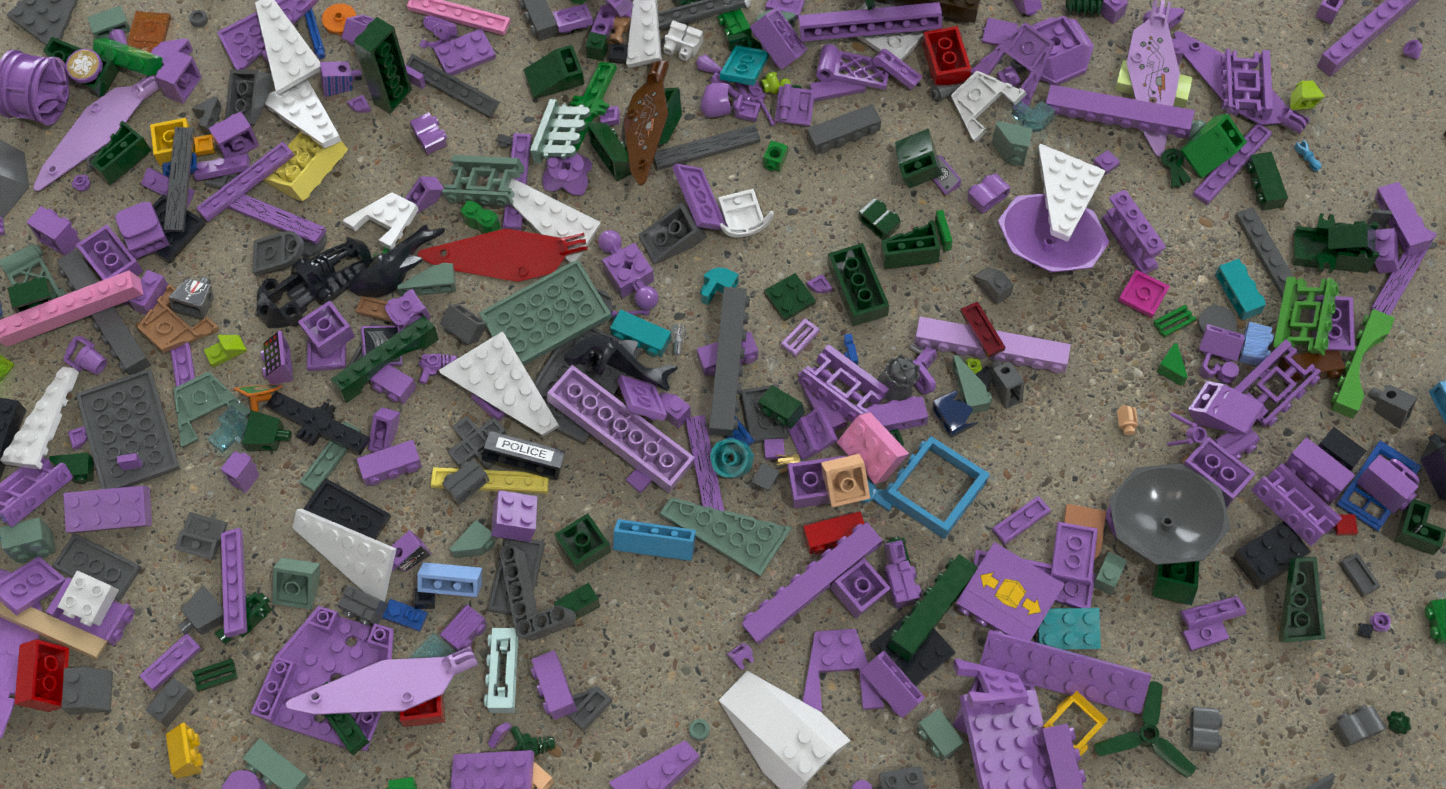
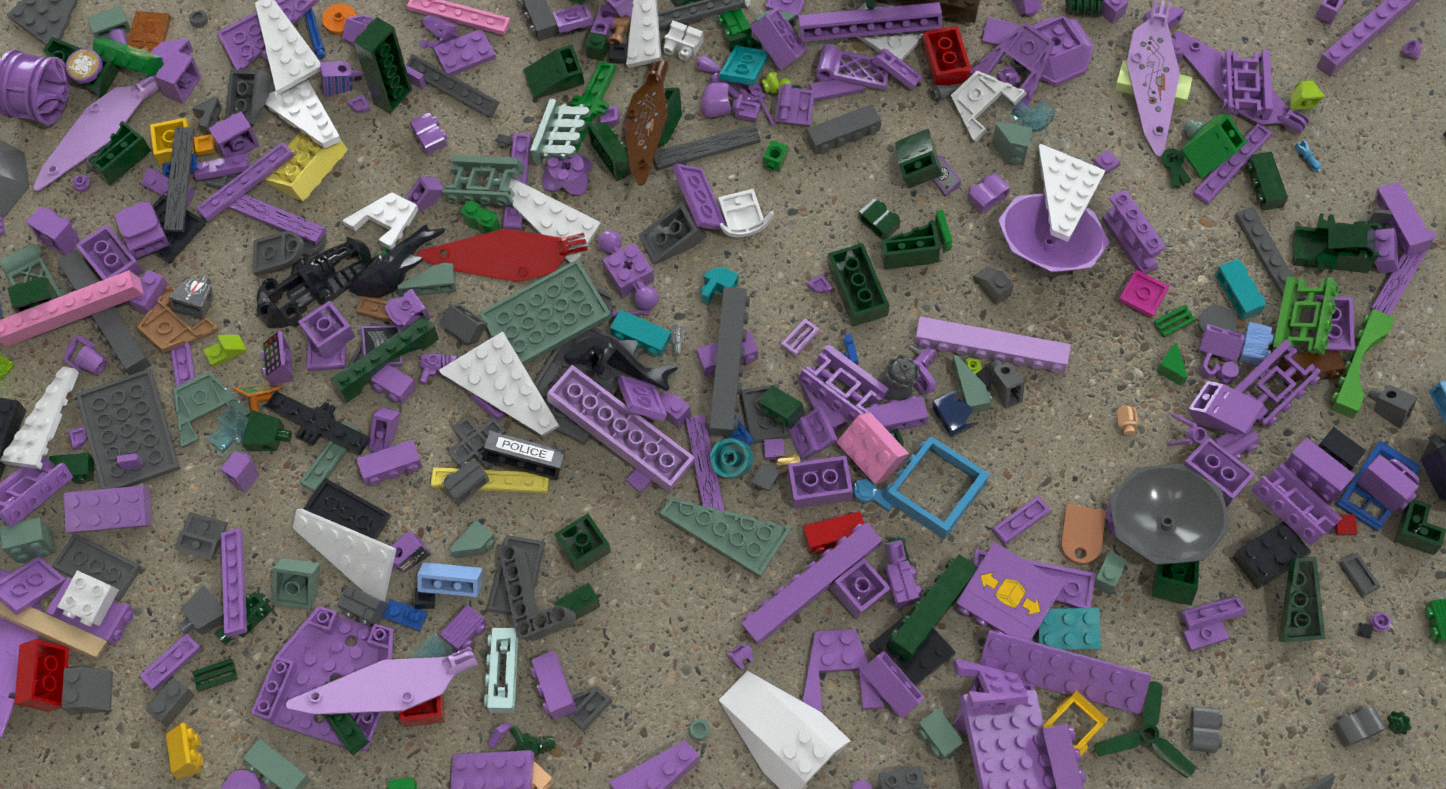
(514, 516): medium lavender brick -> none
(654, 540): dark azure brick -> none
(789, 297): dark green plate -> none
(845, 480): light nougat slope -> none
(982, 329): dark red plate -> none
(1074, 553): medium lavender tile -> none
(1120, 111): medium lavender brick -> none

